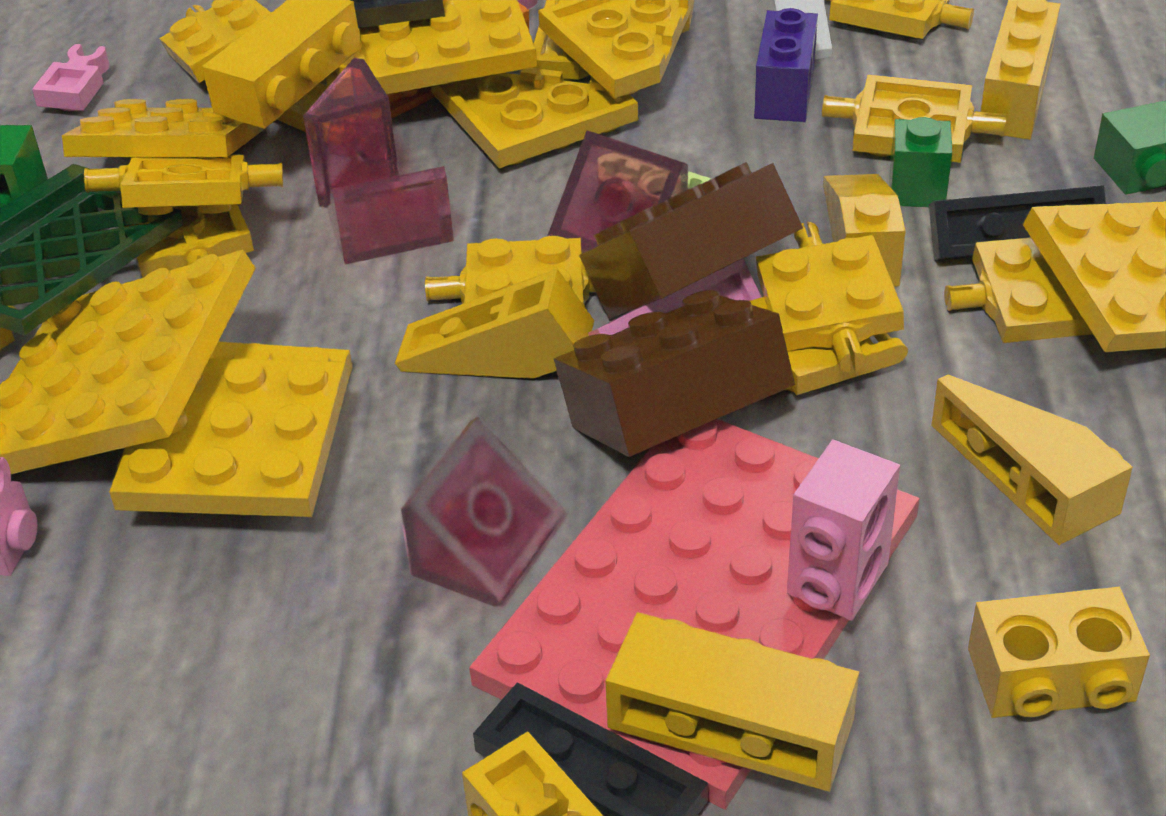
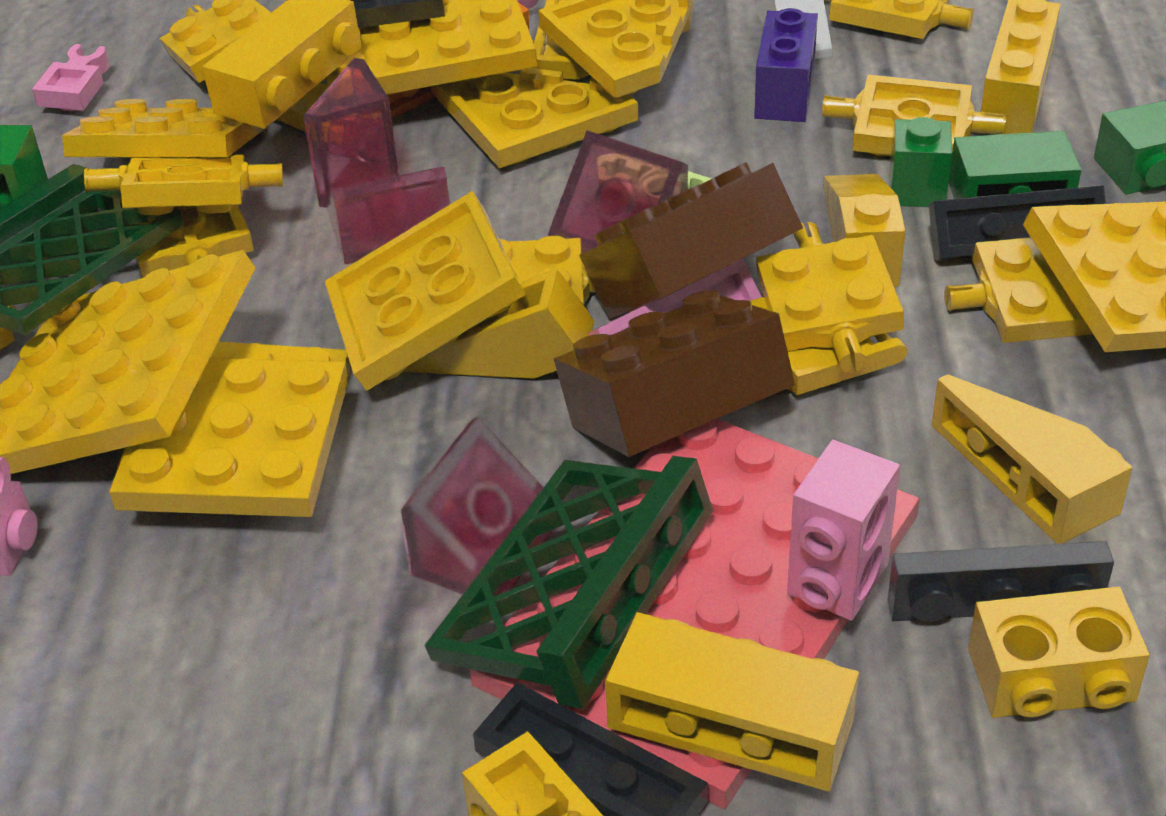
(422, 290): none -> yellow plate
(616, 583): none -> dark green fence
(952, 581): none -> black plate
(1012, 164): none -> brick

